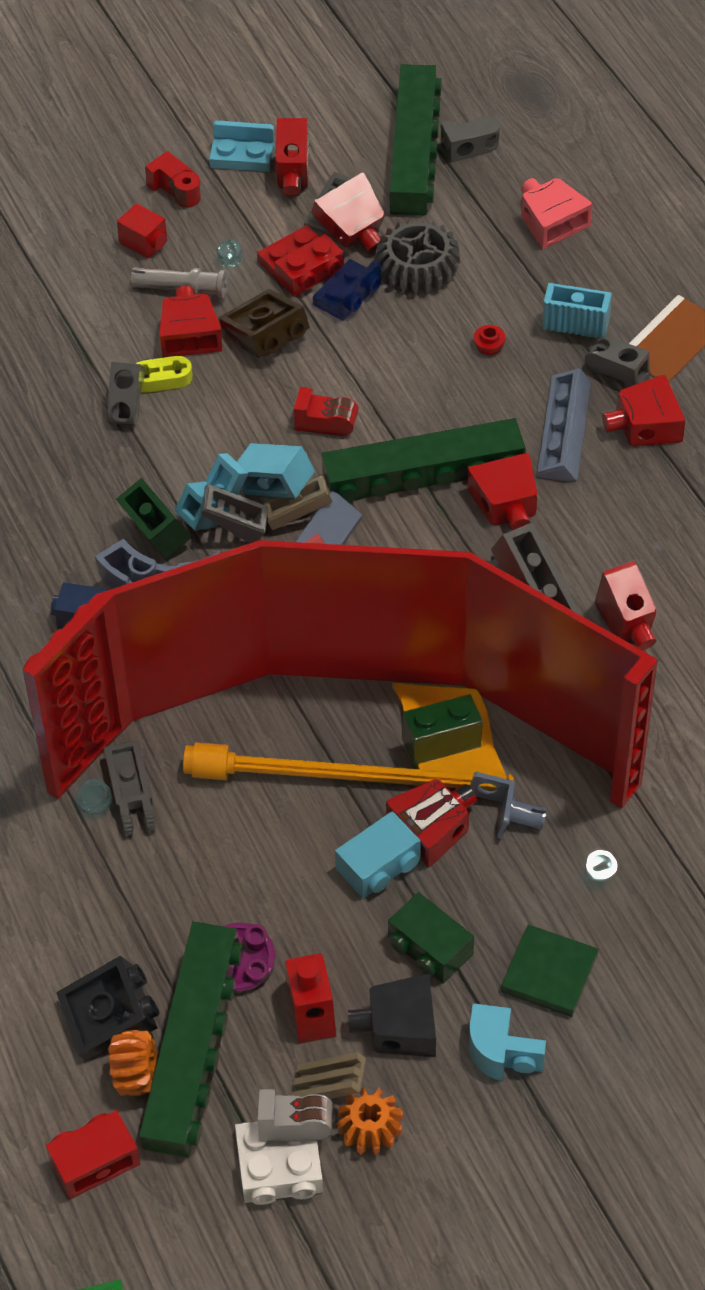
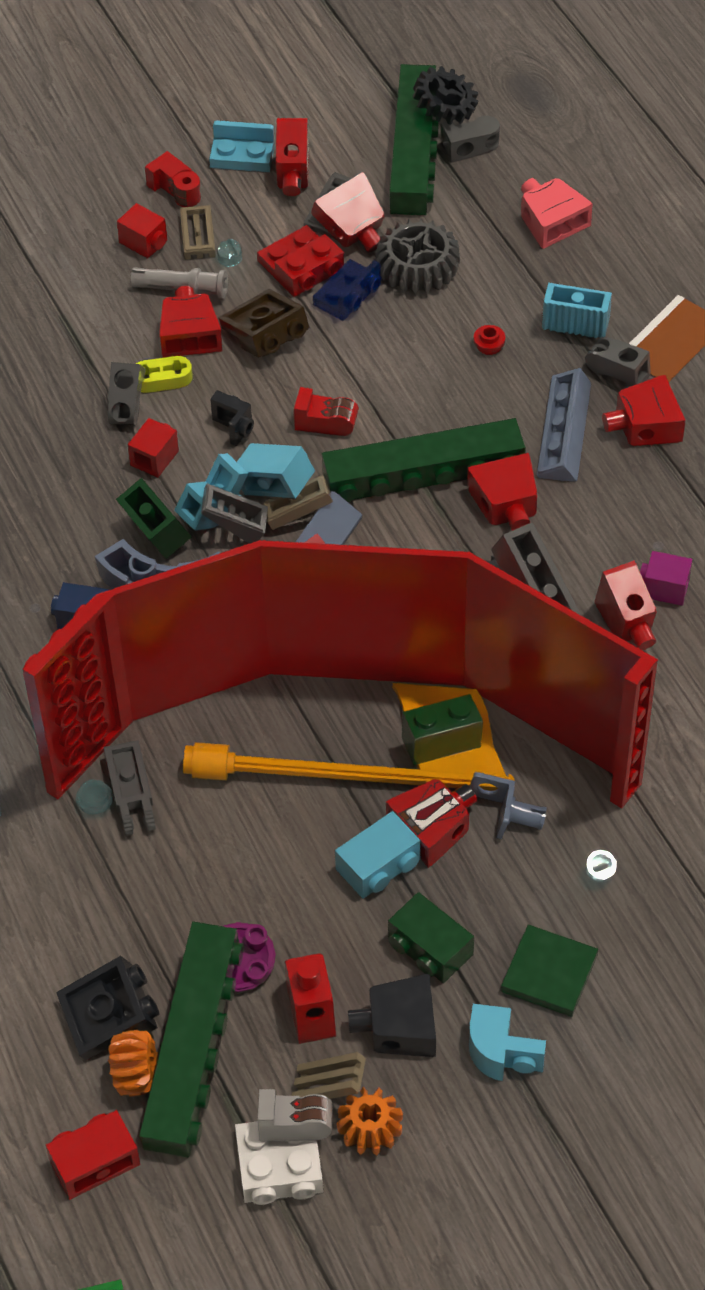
(153, 447): none -> red brick
(199, 249): none -> dark tan tile
(234, 414): none -> black bracket
(445, 95): none -> black gear
(667, 577): none -> magenta brick

